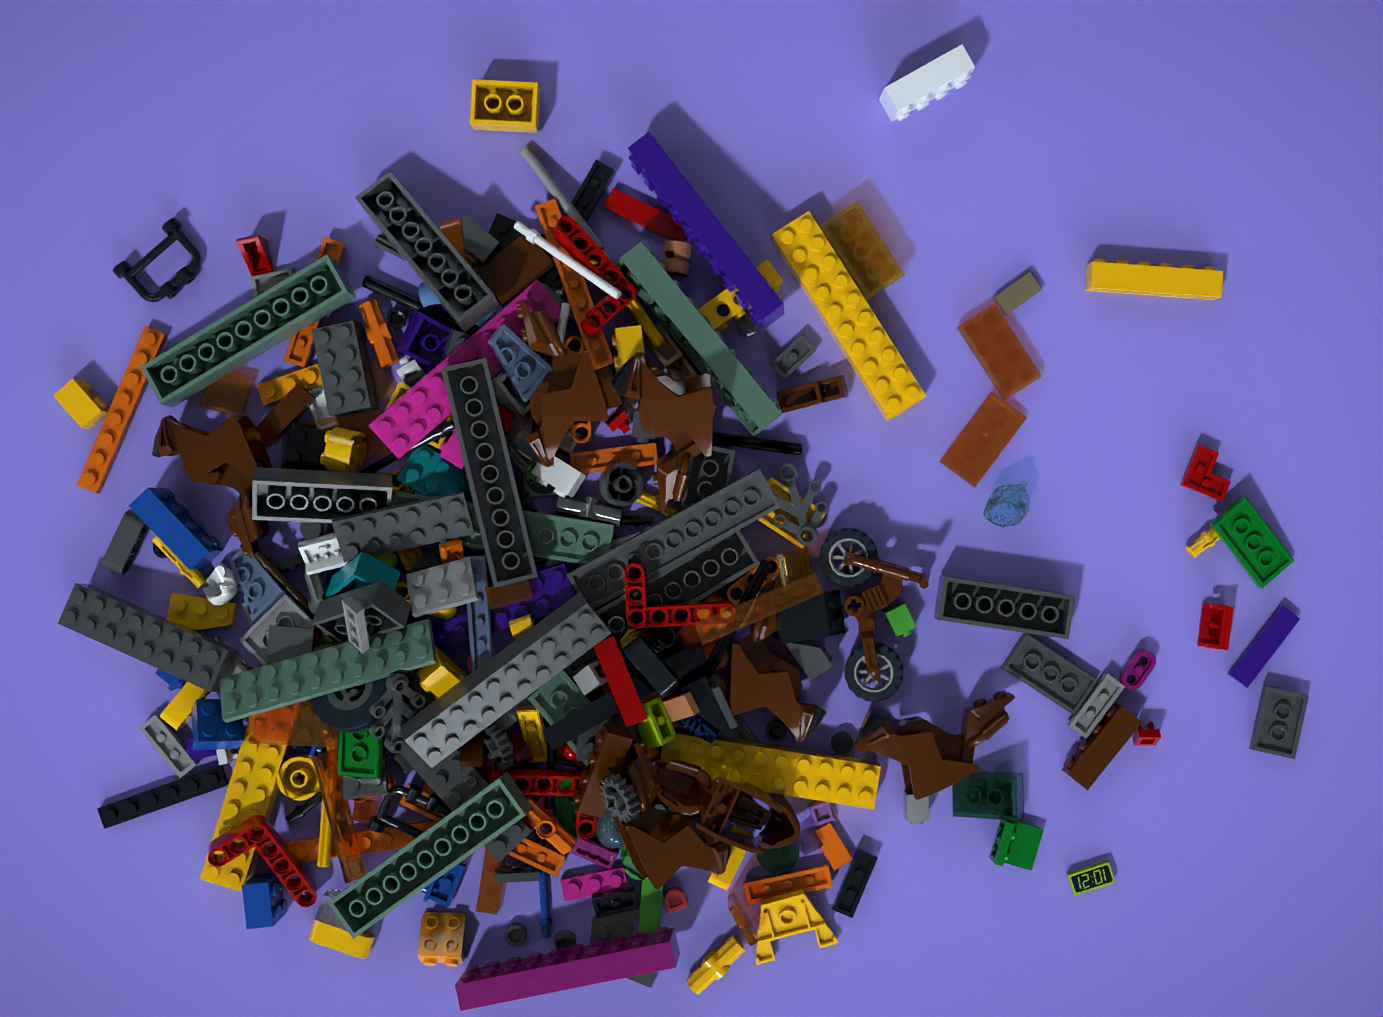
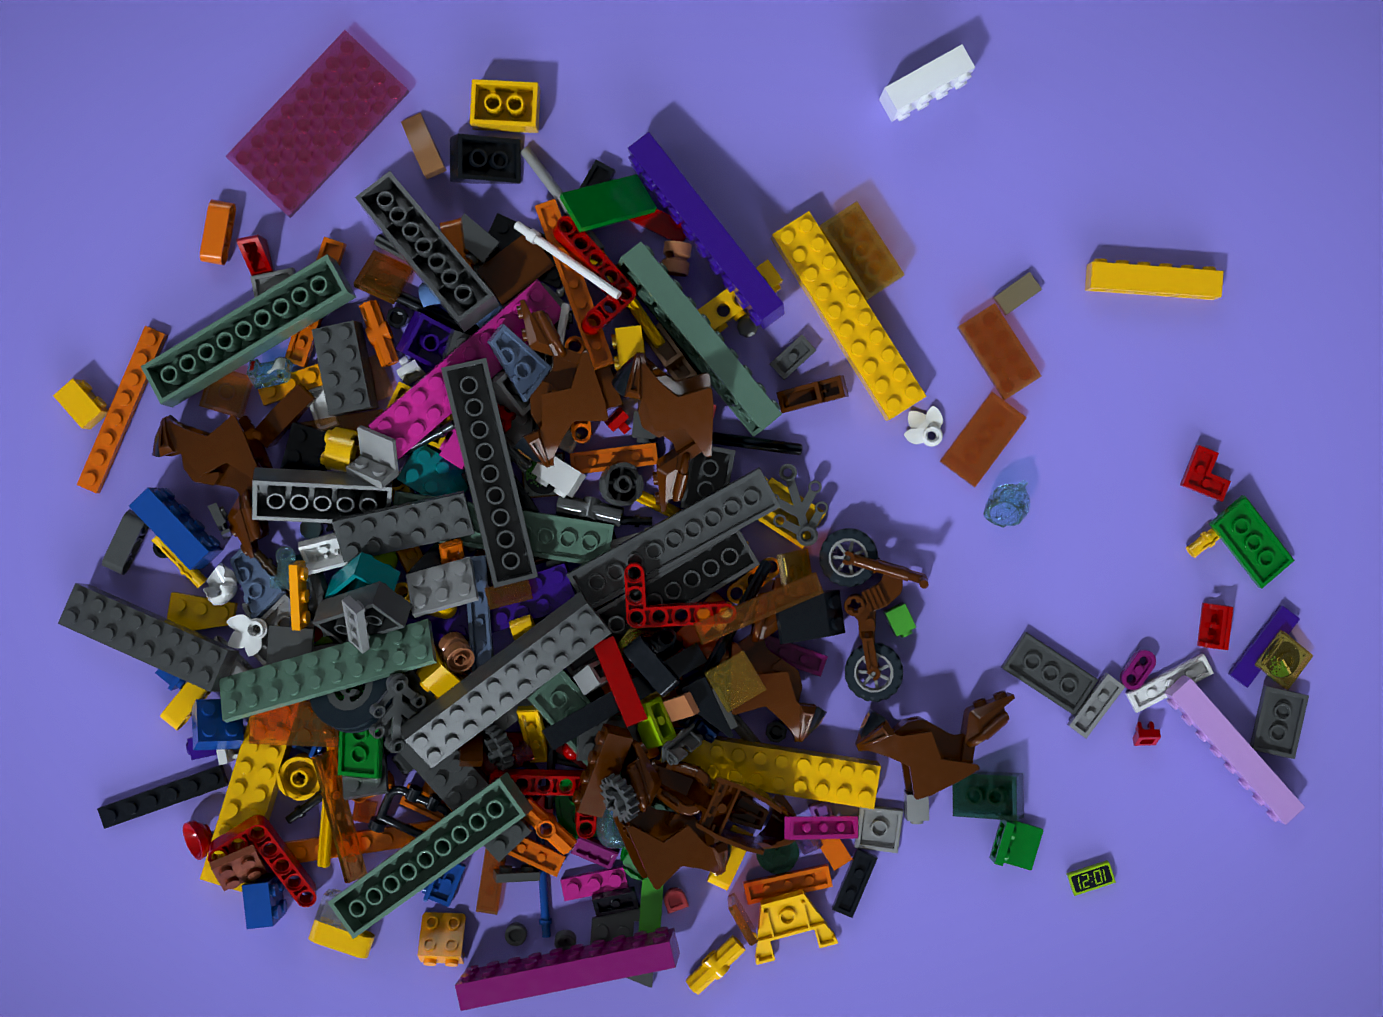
(168, 745): light grey plate -> none
(184, 275): black bar -> none
(197, 838): none -> red piece
(217, 232): none -> orange beam
(220, 518): none -> dark grey plate
(238, 867): none -> copper plate
(245, 634): none -> white plate
(269, 373): none -> clear light blue leg
(284, 556): none -> clear light blue leg
(299, 595): none -> light orange plate
(317, 124): none -> clear pink plate
(377, 458): none -> light grey bracket
(383, 277): none -> clear orange tile
(423, 146): none -> medium nougat slope
(456, 652): none -> nougat wheel
(485, 159): none -> black slope
(608, 203): none -> green tile
(674, 750): none -> dark grey hinge
(735, 681): none -> clear yellow tile
(811, 658): dark grey slope -> none
(820, 827): none -> dark pink plate
(841, 742): black tile -> none
(879, 829): none -> light grey tile
(922, 425): none -> white plate
(1004, 607): dark grey brick -> none
(1101, 746): reddish brown brick -> none
(1154, 689): none -> white tile
(1234, 750): none -> lavender brick
(1284, 660): none -> clear yellow tile

